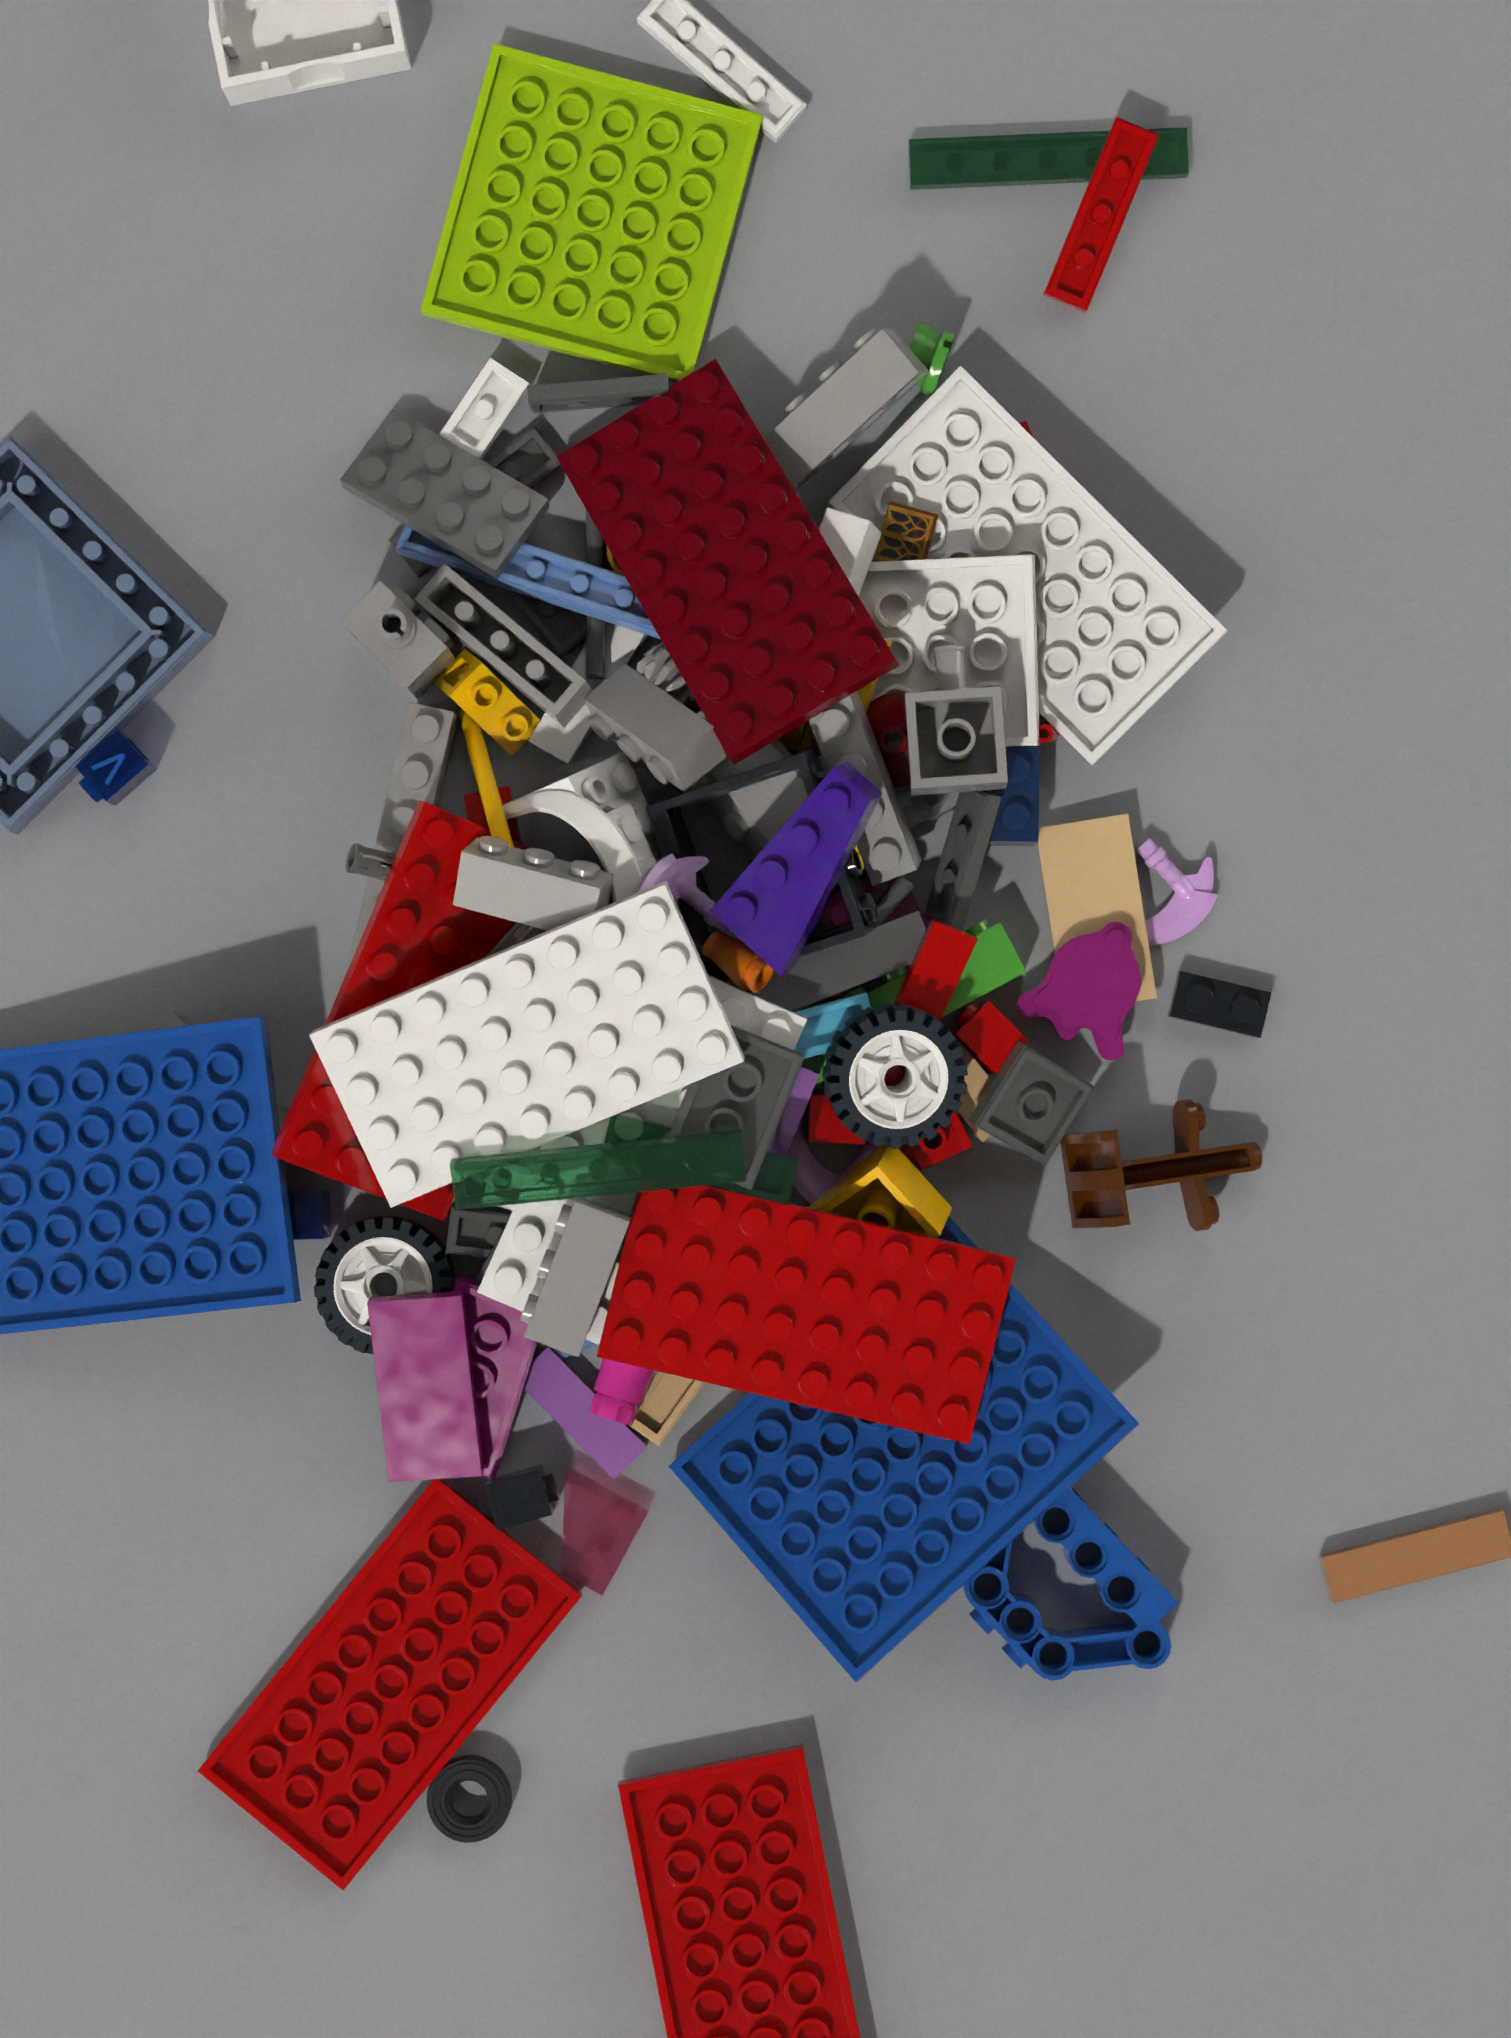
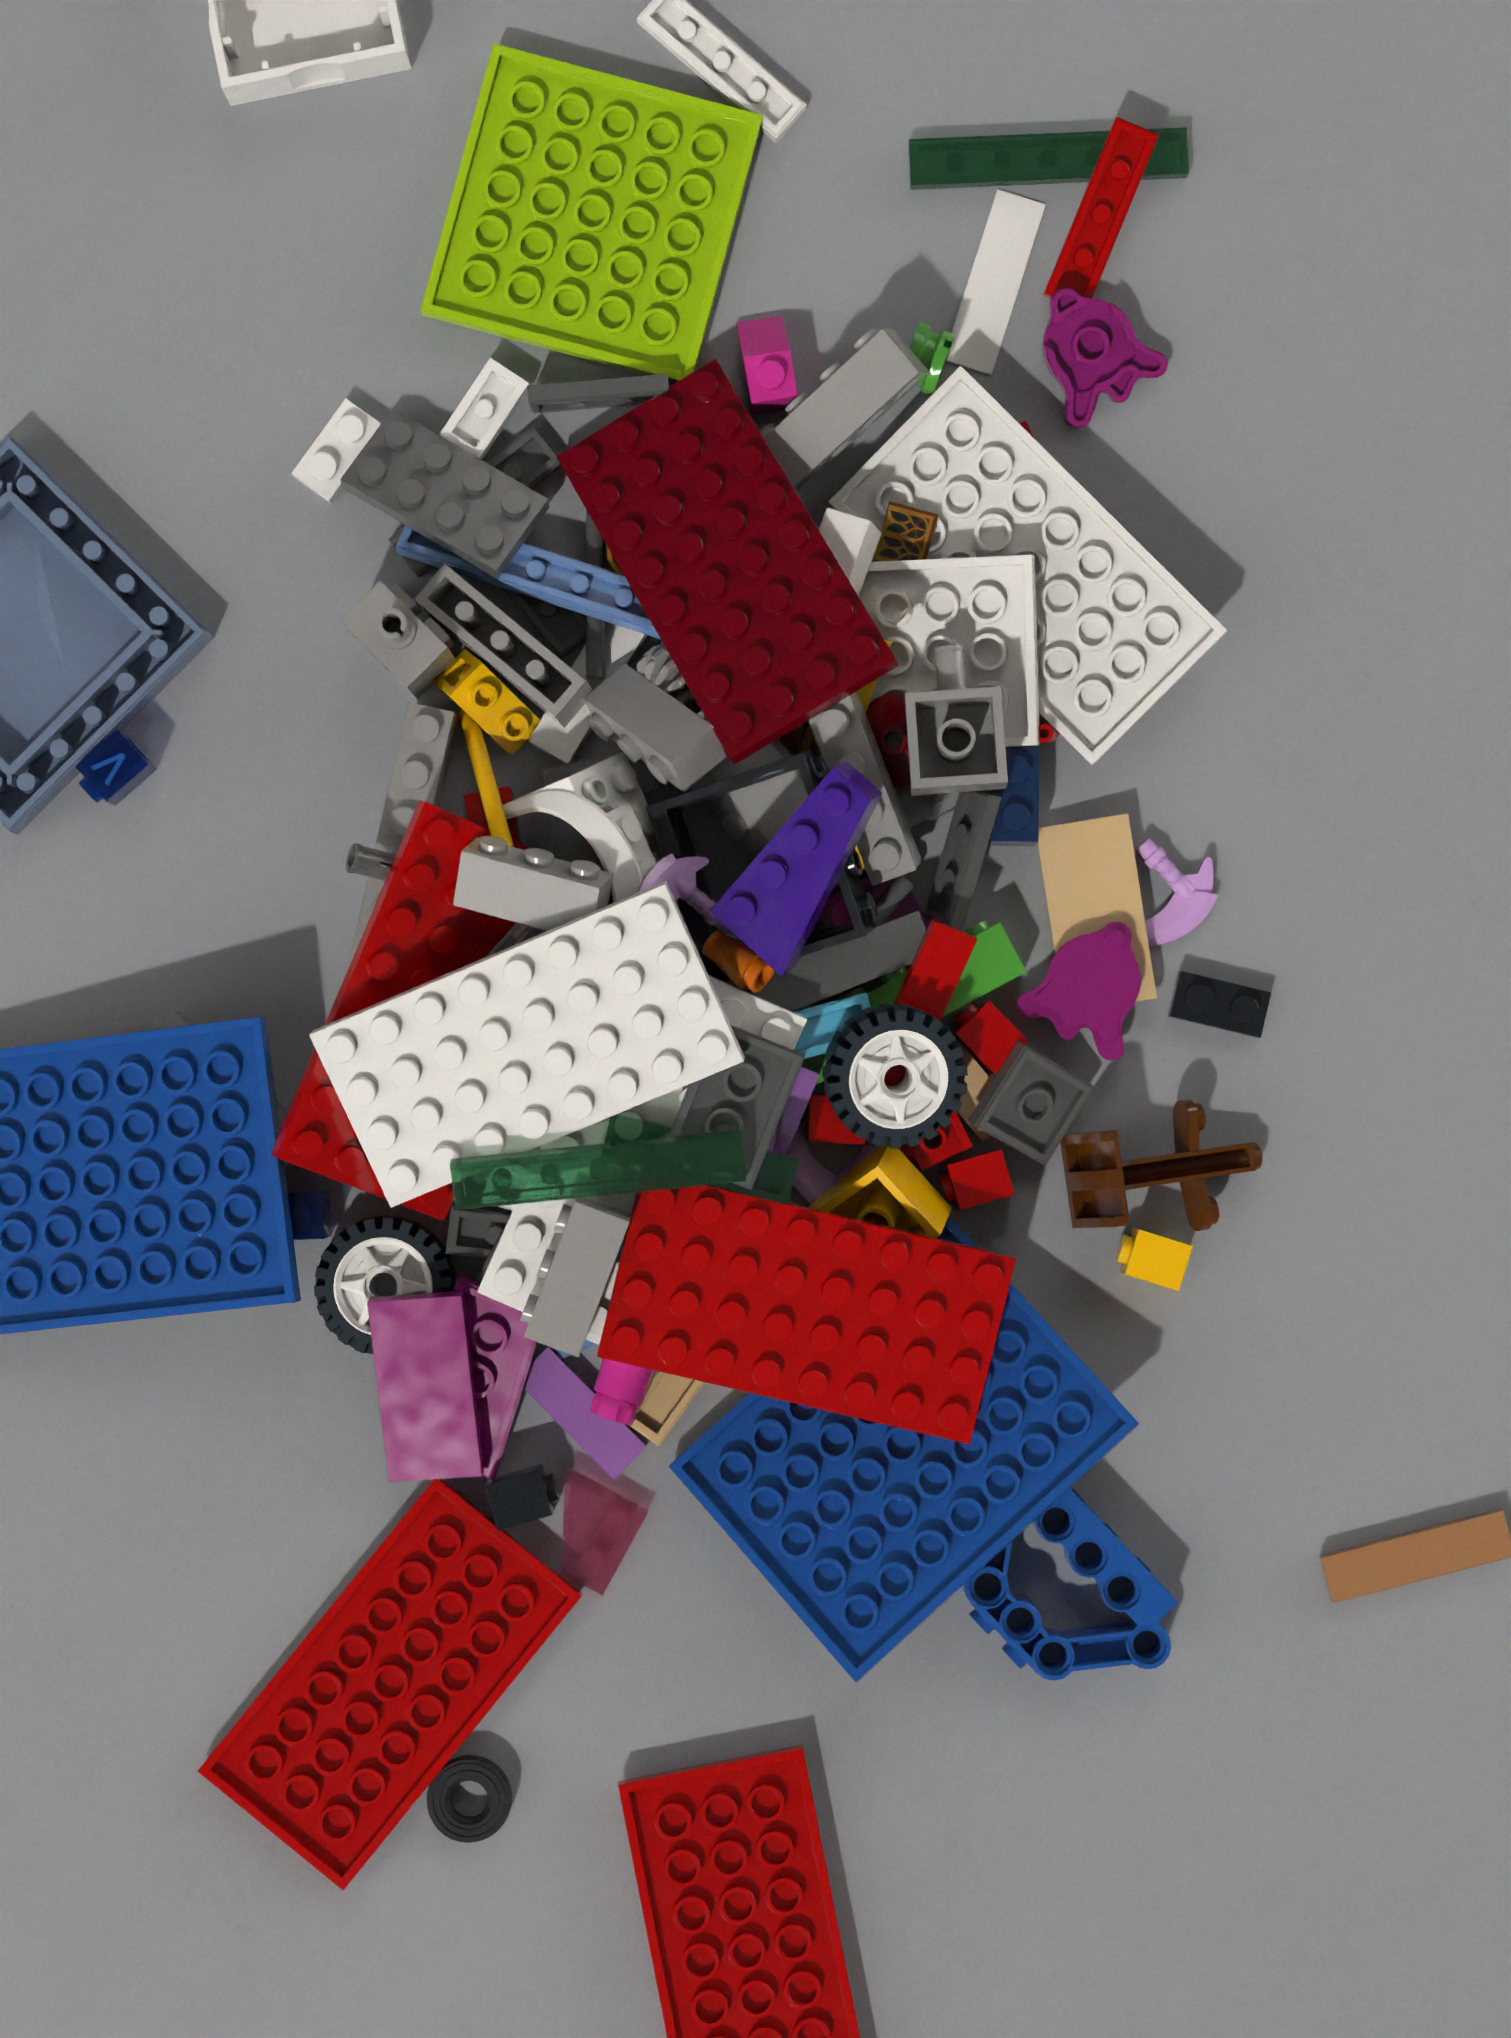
(335, 450): none -> white plate
(767, 364): none -> dark pink slope
(976, 1180): none -> red brick
(995, 281): none -> white sticker
(1094, 352): none -> magenta tile
(1153, 1258): none -> yellow brick

